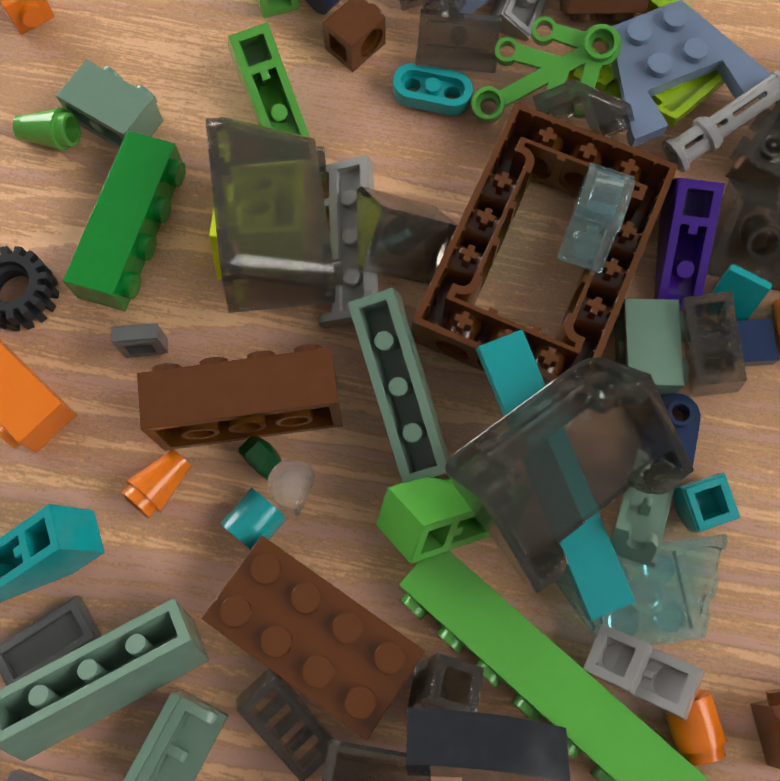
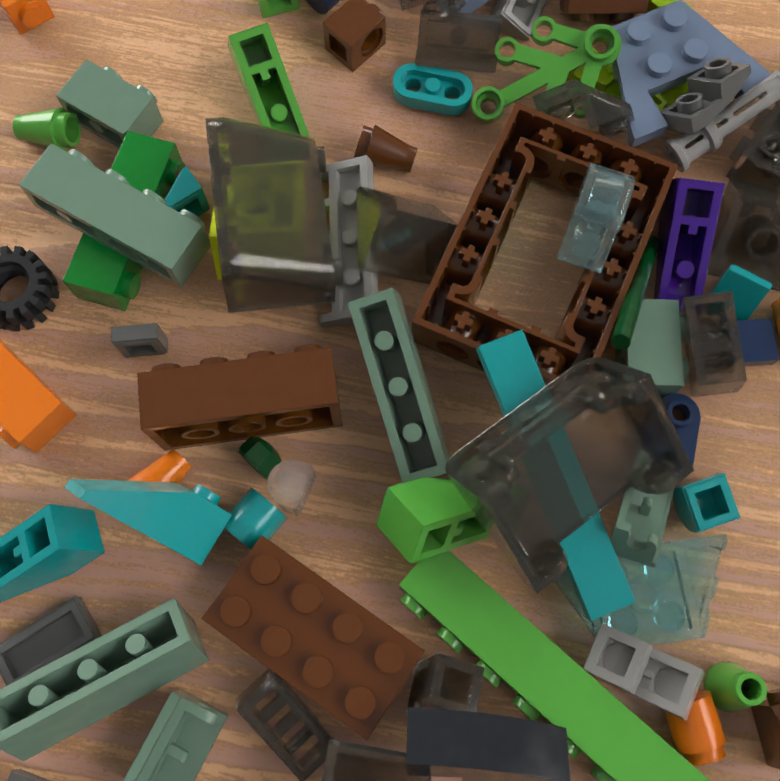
(117, 214): none -> sand green brick
(162, 510): none -> teal slope
(187, 194): none -> teal slope
(385, 149): none -> reddish brown cone
(633, 300): none -> dark green bar
(708, 95): none -> dark grey slope
(734, 687): none -> bright green cone

